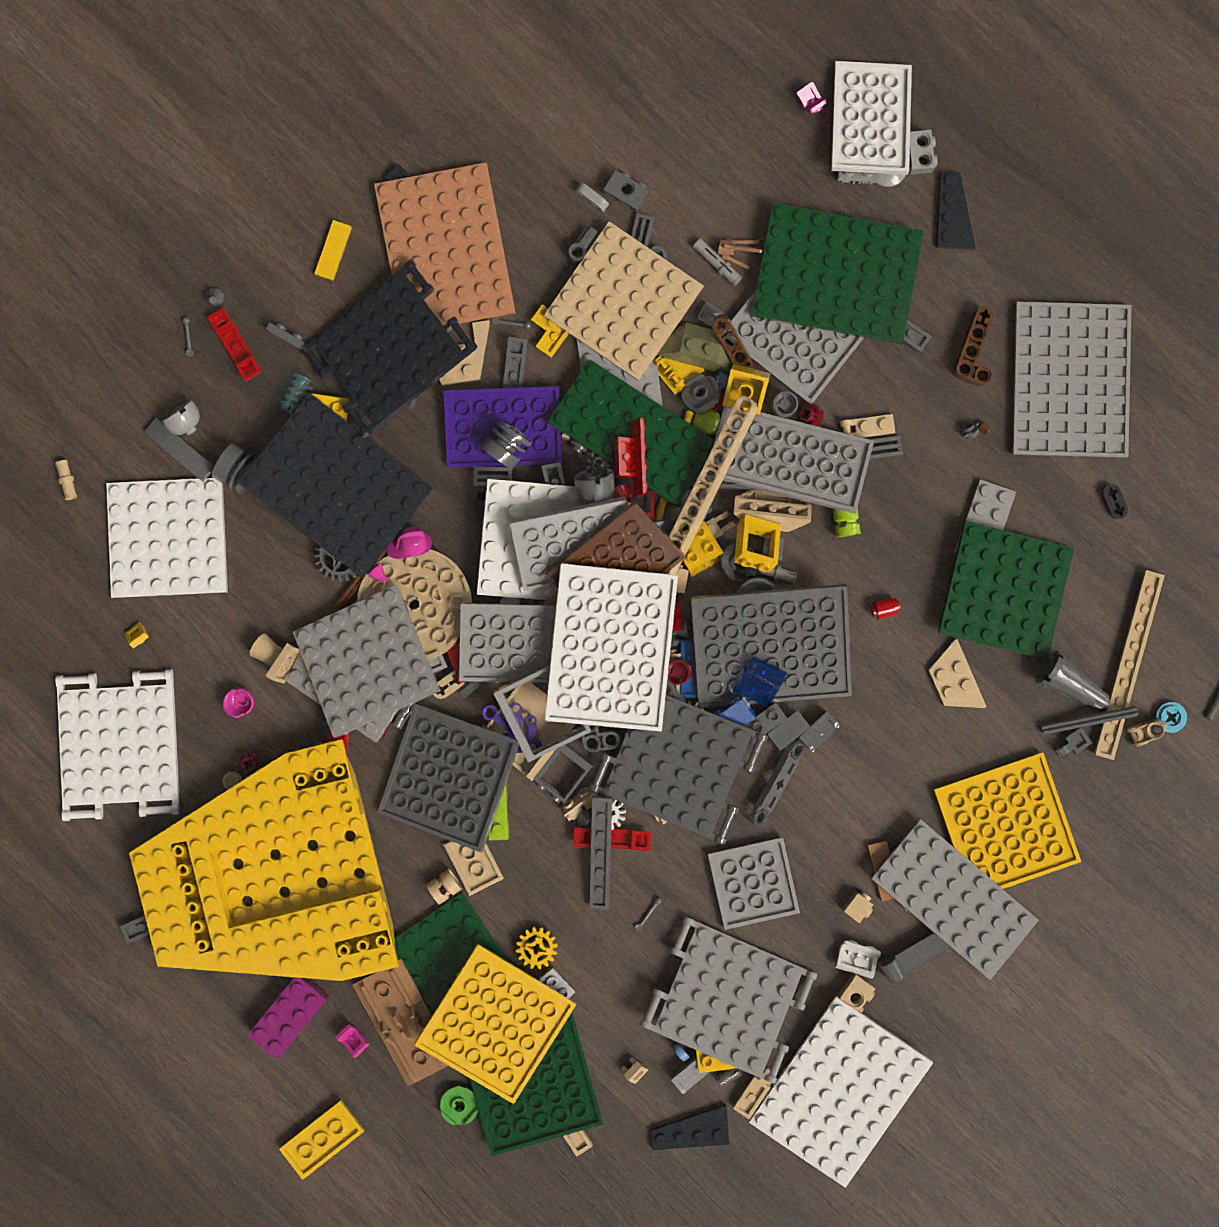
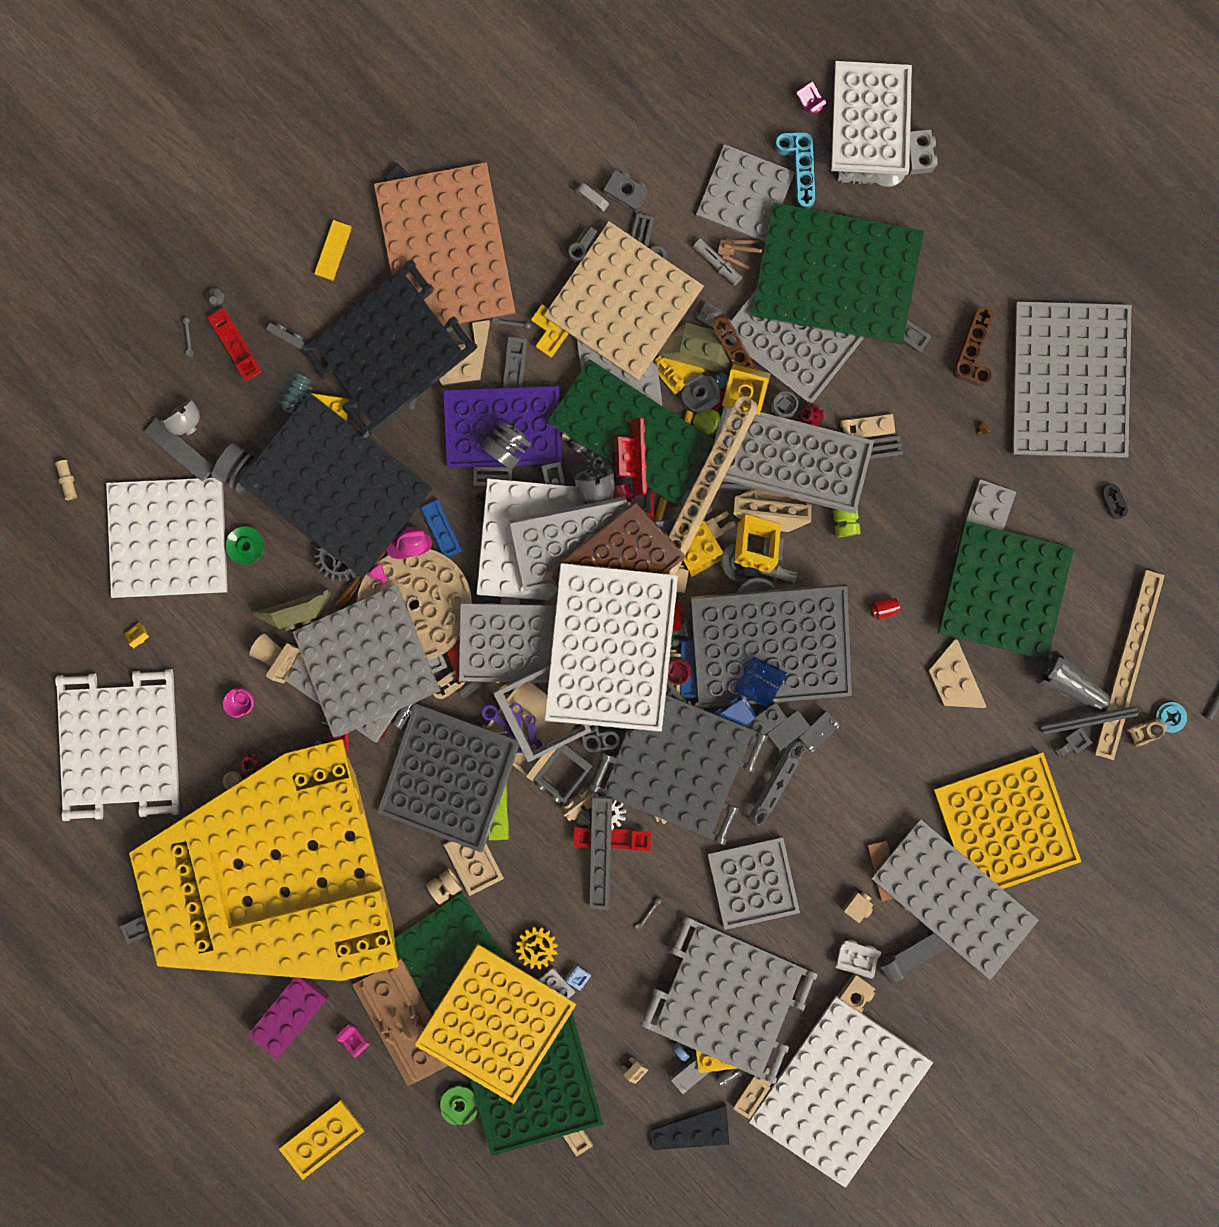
(238, 538): none -> green dish
(294, 612): none -> olive wedge
(441, 528): none -> blue tile
(577, 977): none -> medium blue tile
(744, 192): none -> light grey plate
(800, 171): none -> medium azure beam
(954, 223): black wing -> none
(970, 430): dark grey plate -> none

